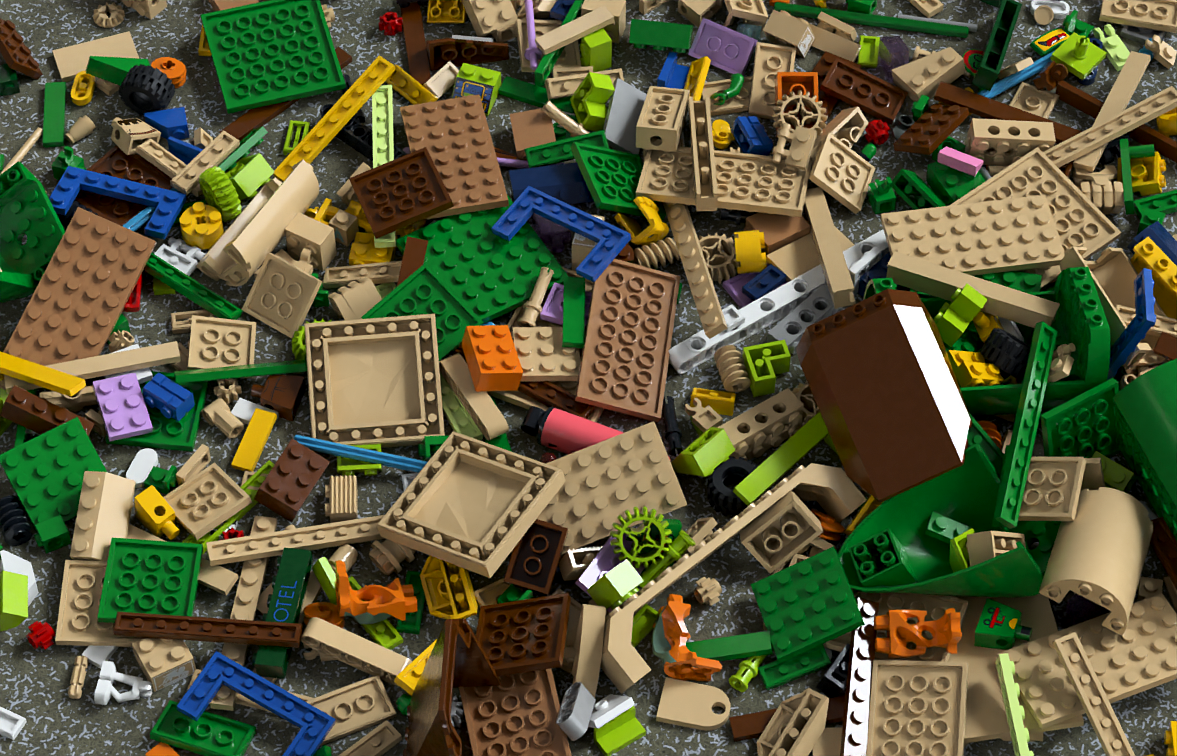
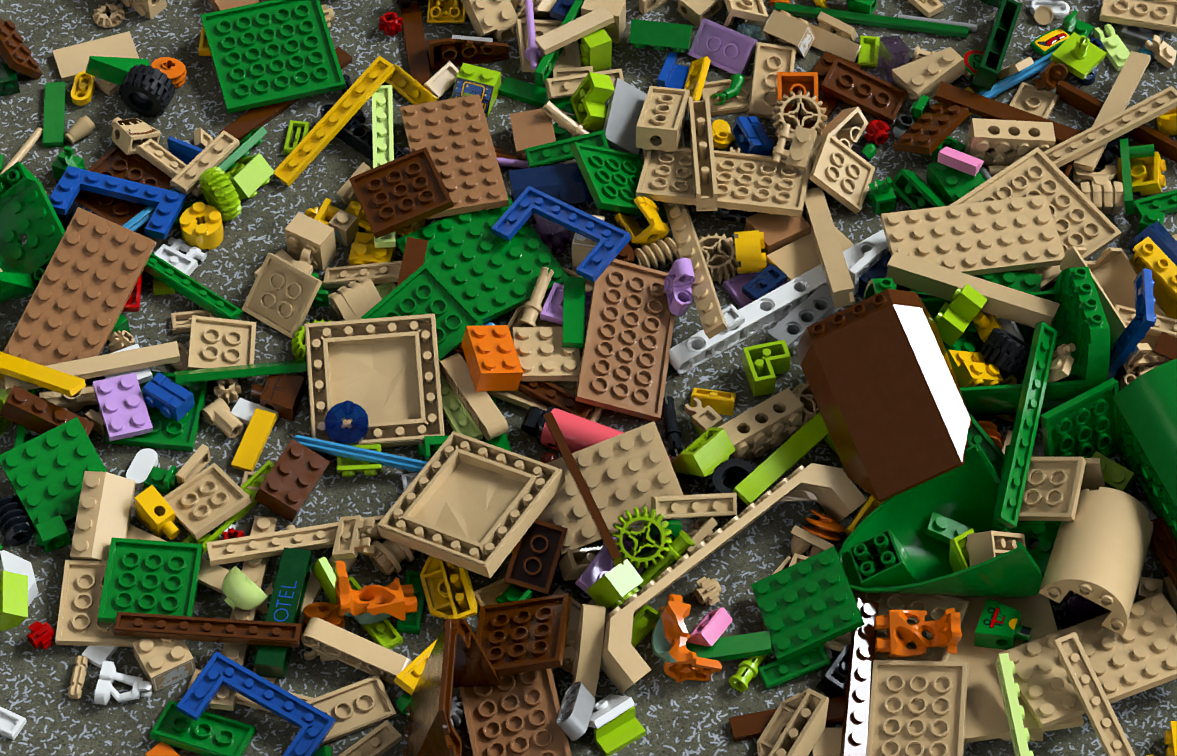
(169, 122): blue slope -> none
(241, 591): none -> yellowish green cylinder
(260, 226): tan cylinder -> none
(342, 498): tan brick -> none
(348, 411): none -> clear blue plate
(348, 537): none -> tan plate
(583, 489): none -> reddish brown tile
(678, 286): none -> lavender piece
(692, 705): tan tile -> none
(695, 505): none -> tan tile
(710, 627): none -> bright pink slope
(732, 369): tan piece -> none
(780, 532): tan brick -> none

